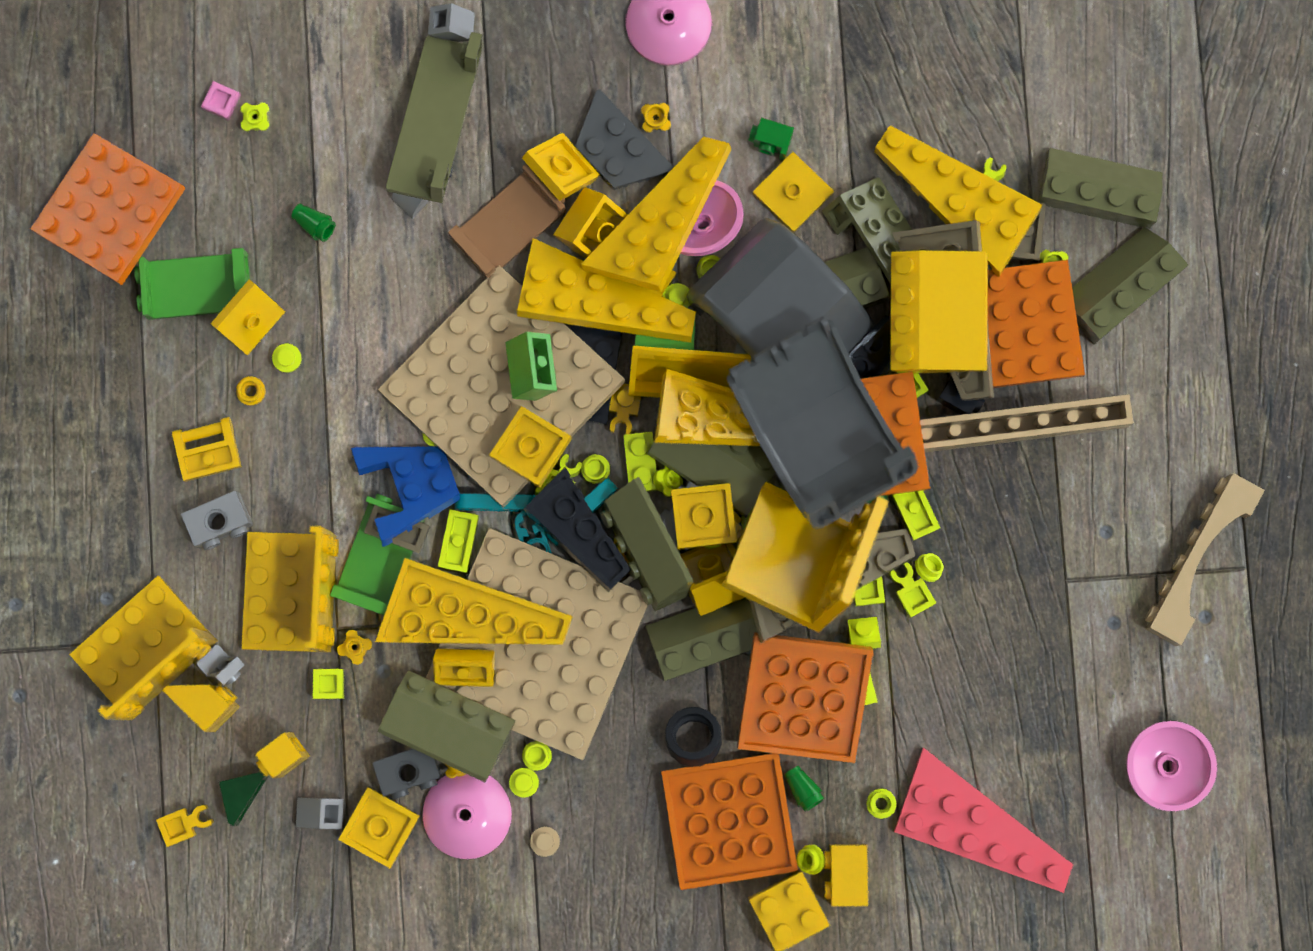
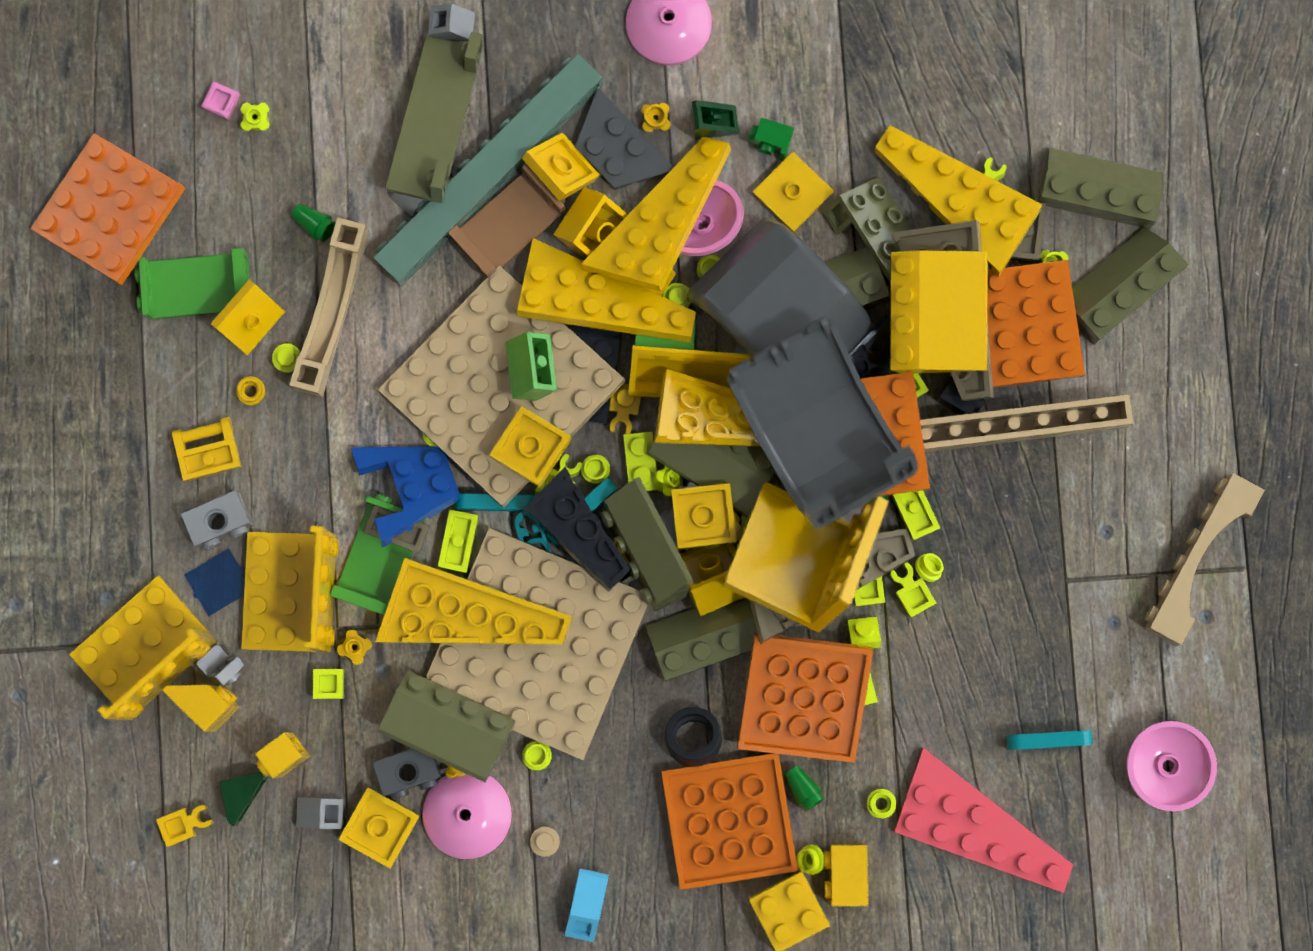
(217, 582): none -> clear blue piece
(342, 268): none -> tan arch
(464, 667): yellow slope -> none
(489, 169): none -> sand green brick
(524, 782): neon yellow plate -> none
(586, 905): none -> medium azure slope
(714, 119): none -> dark green slope
(1049, 740): none -> teal beam

